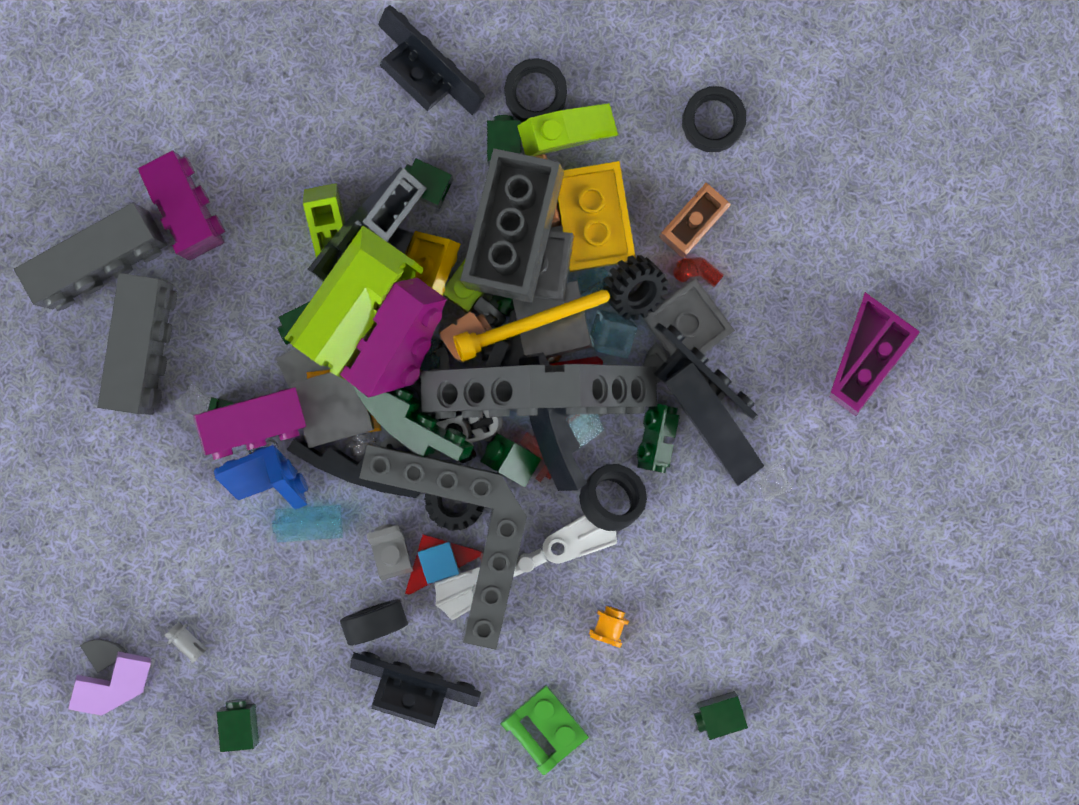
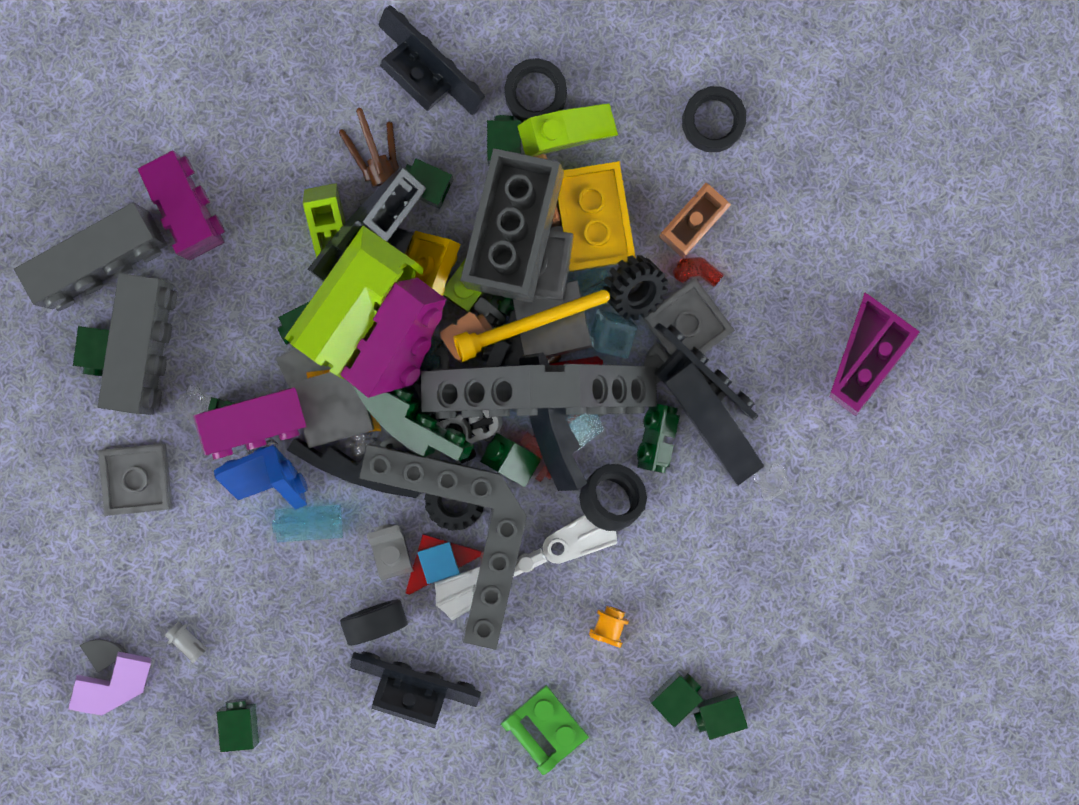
(91, 350): none -> dark green brick
(135, 479): none -> flat silver tile
(379, 167): none -> reddish brown plant
(677, 698): none -> dark green brick

